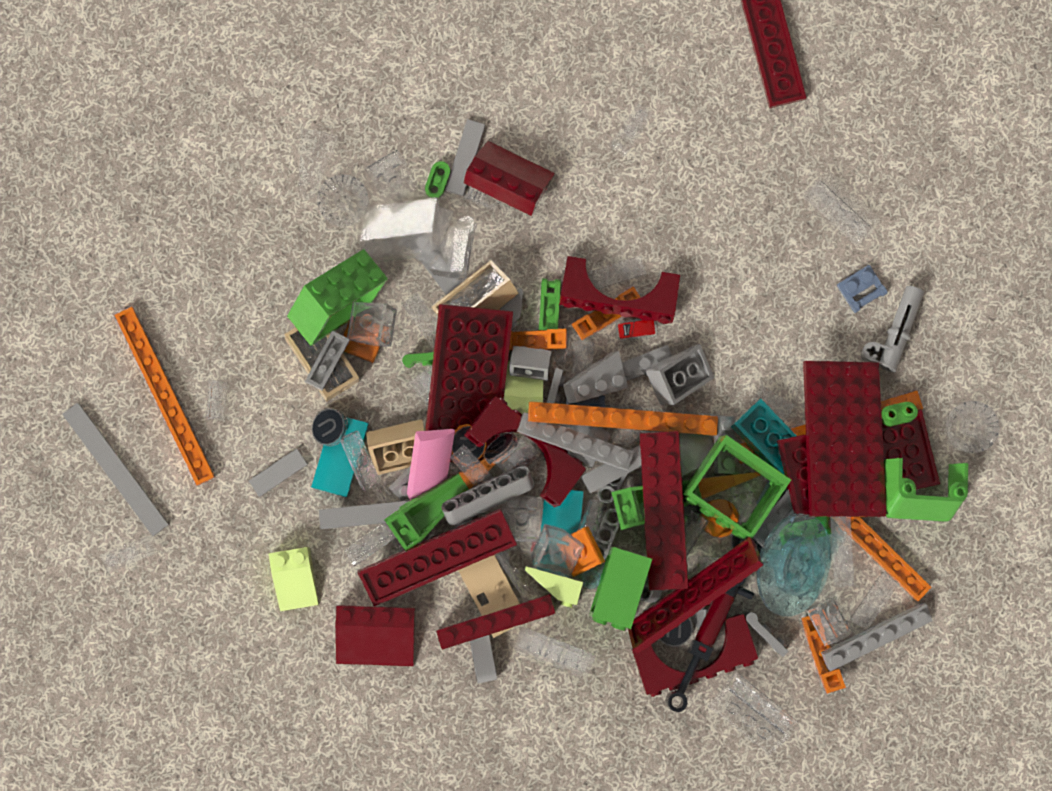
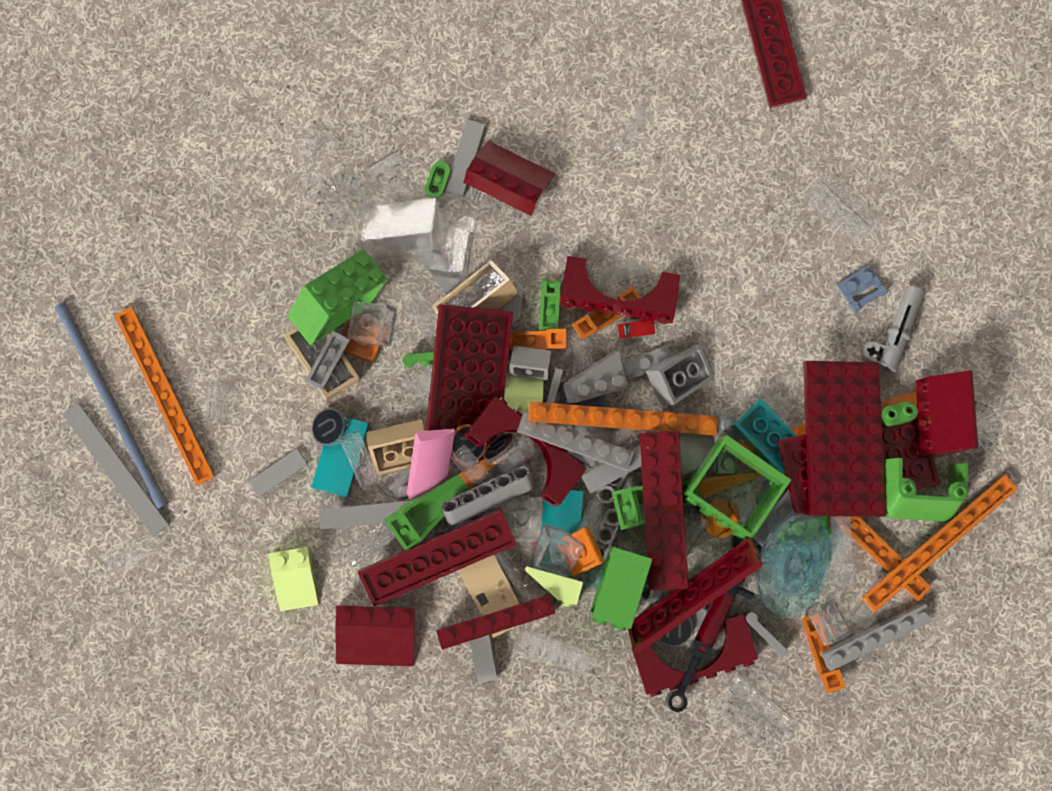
(155, 493): none -> sand blue piece
(939, 543): none -> orange plate
(946, 414): none -> dark red slope

